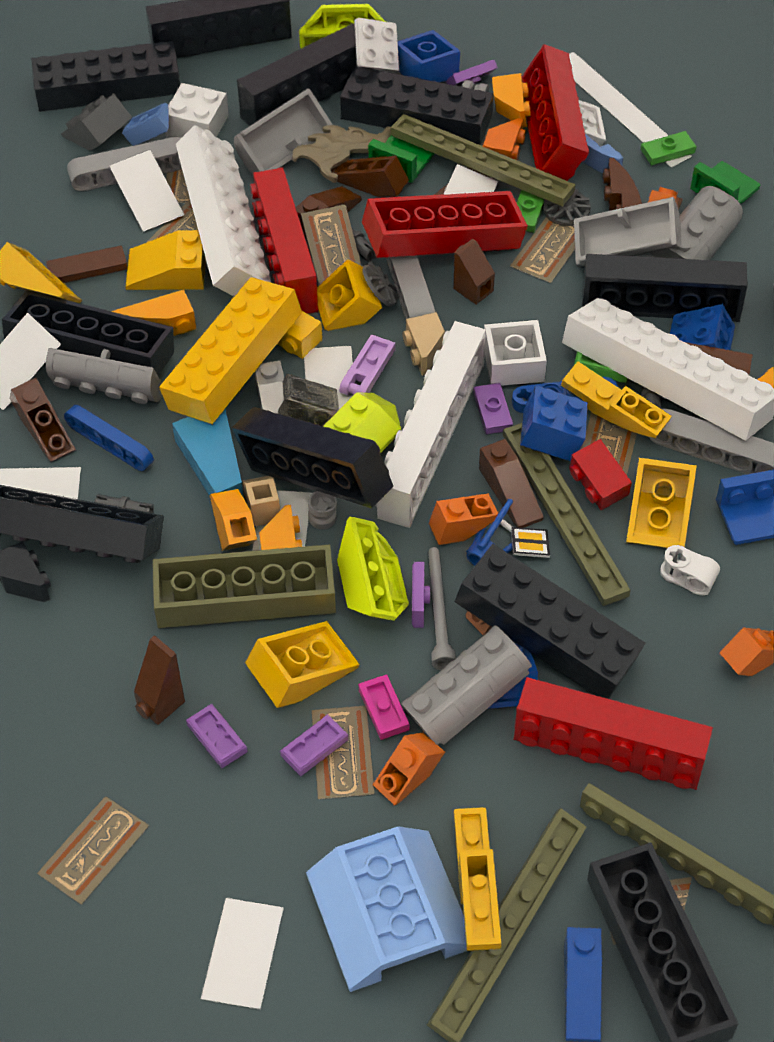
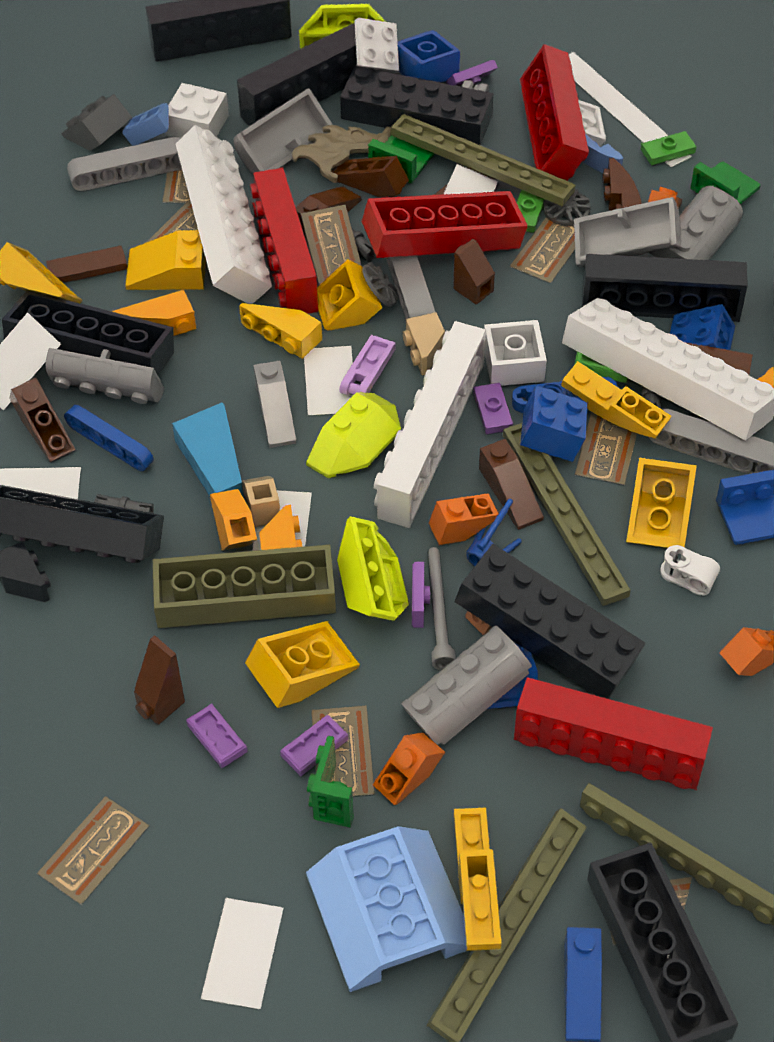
(85, 76): black brick -> none
(146, 190): white sticker -> none
(230, 350): yellow brick -> none
(308, 400): clear smoke bracket -> none
(313, 456): black brick -> none
(322, 510): light grey wheel -> none
(329, 799): none -> green bracket
(383, 707): dark pink plate -> none
(506, 138): orange slope -> none
(510, 95): light orange slope -> none
(528, 541): piece -> none
(600, 475): red brick -> none

